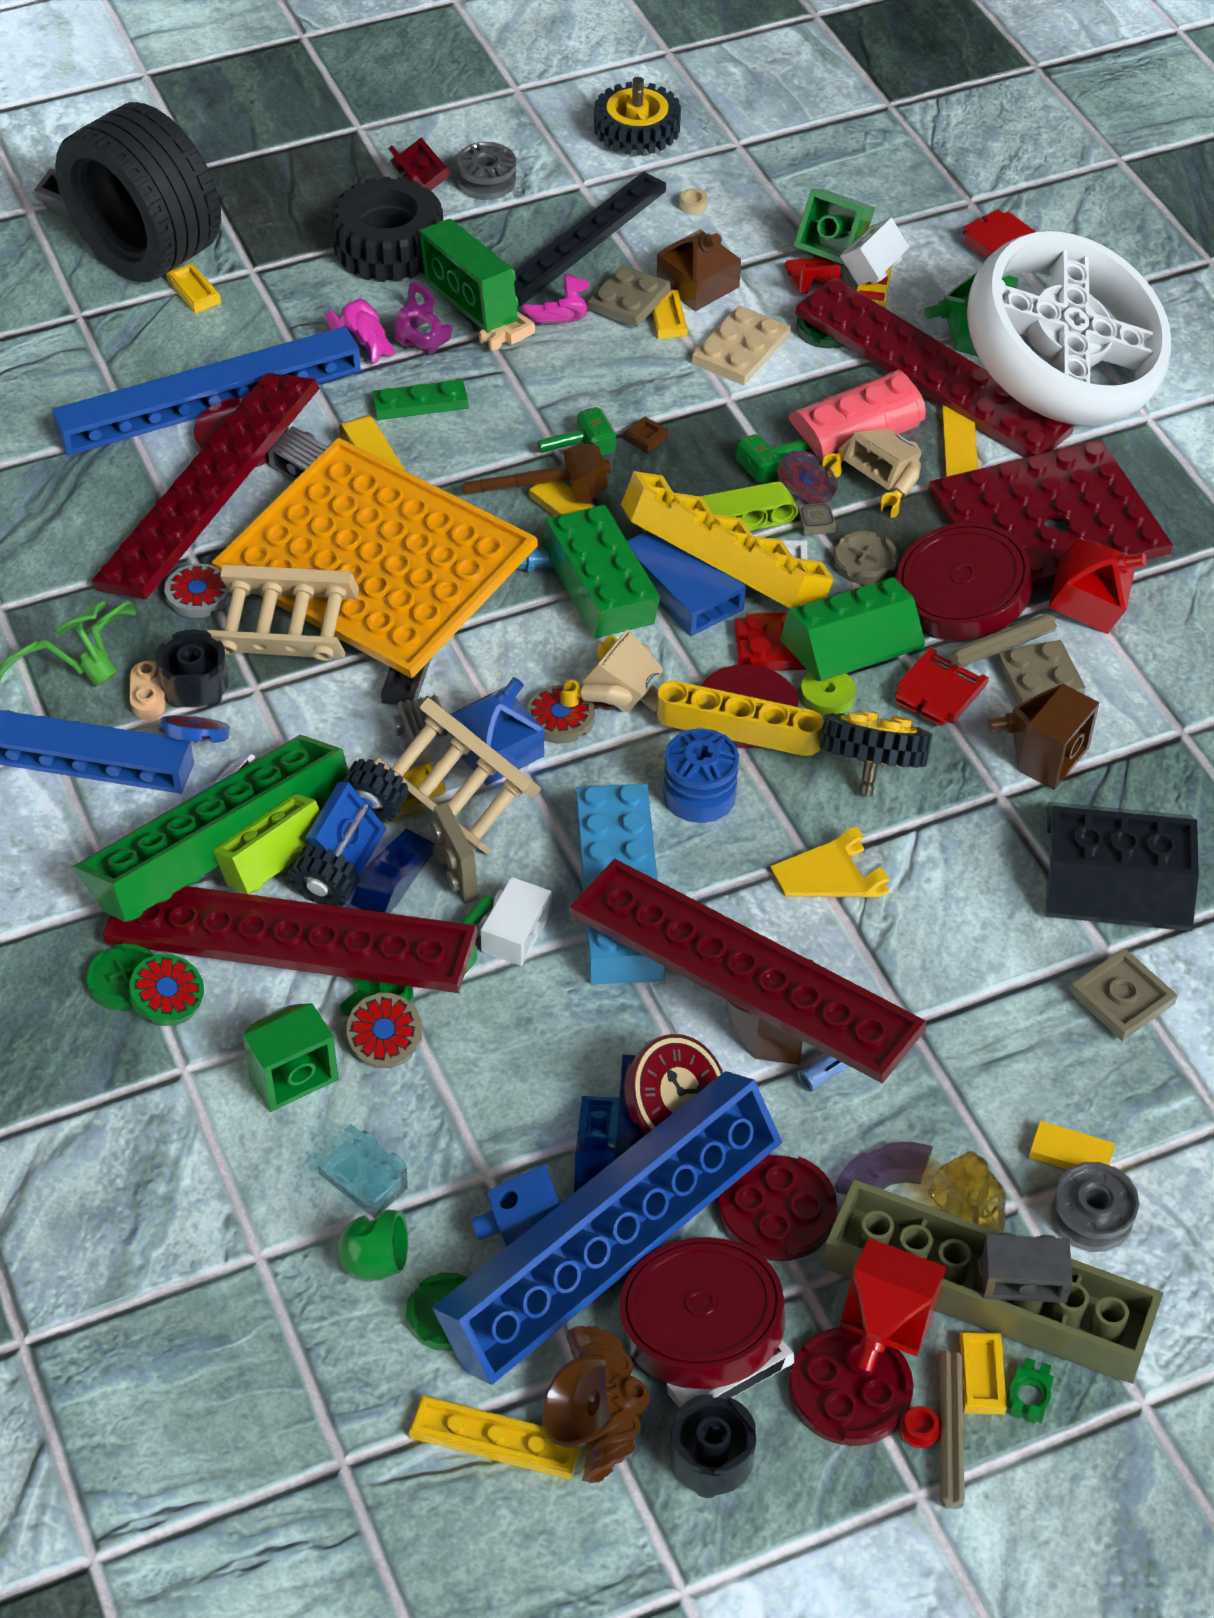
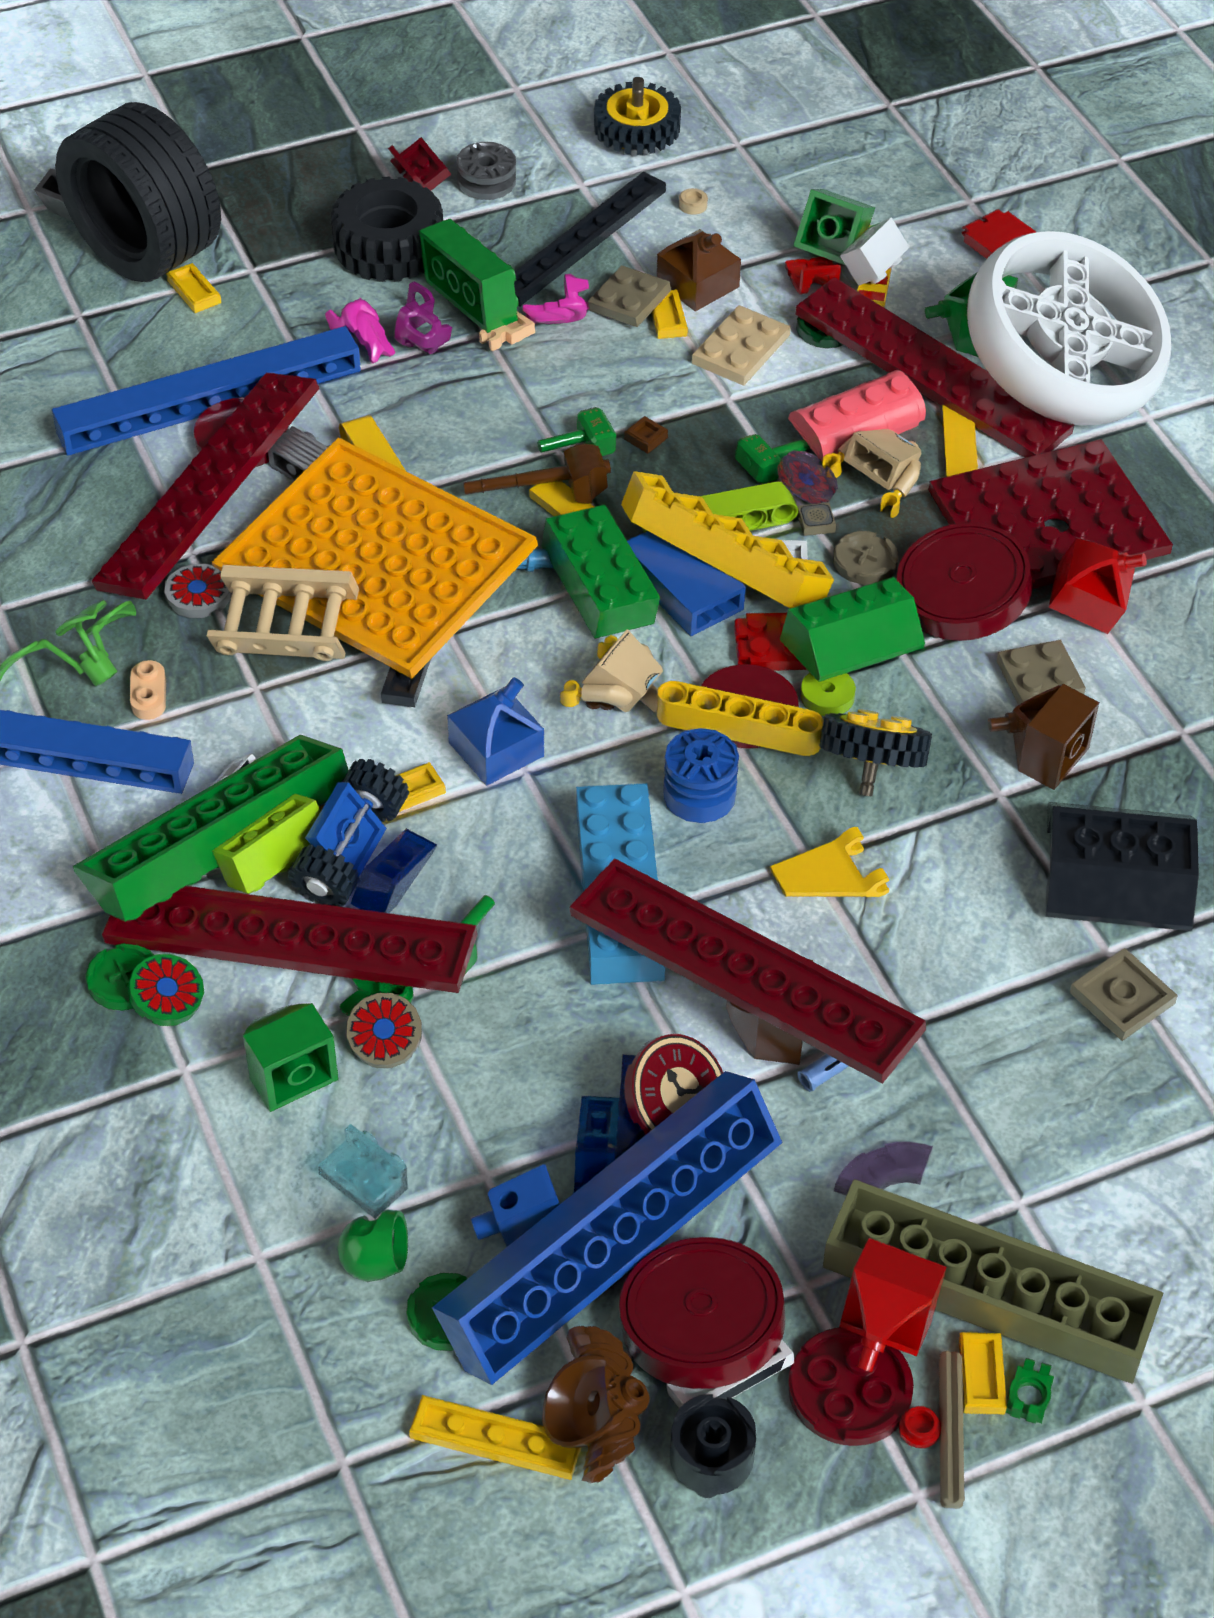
(192, 669): black brick -> none
(193, 728): blue tile -> none
(410, 723): flat silver brick -> none
(420, 399): green plate -> none
(454, 853): dark tan plate -> none
(488, 764): tan fence -> none
(515, 921): white brick -> none
(560, 722): tile -> none
(780, 1208): dark red tile -> none
(937, 689): red plate -> none
(970, 1191): clear yellow torso -> none
(1002, 640): dark tan axle -> none
(1026, 1268): flat silver brick -> none
(1068, 1147): yellow tile -> none
(1090, 1227): flat silver wheel -> none

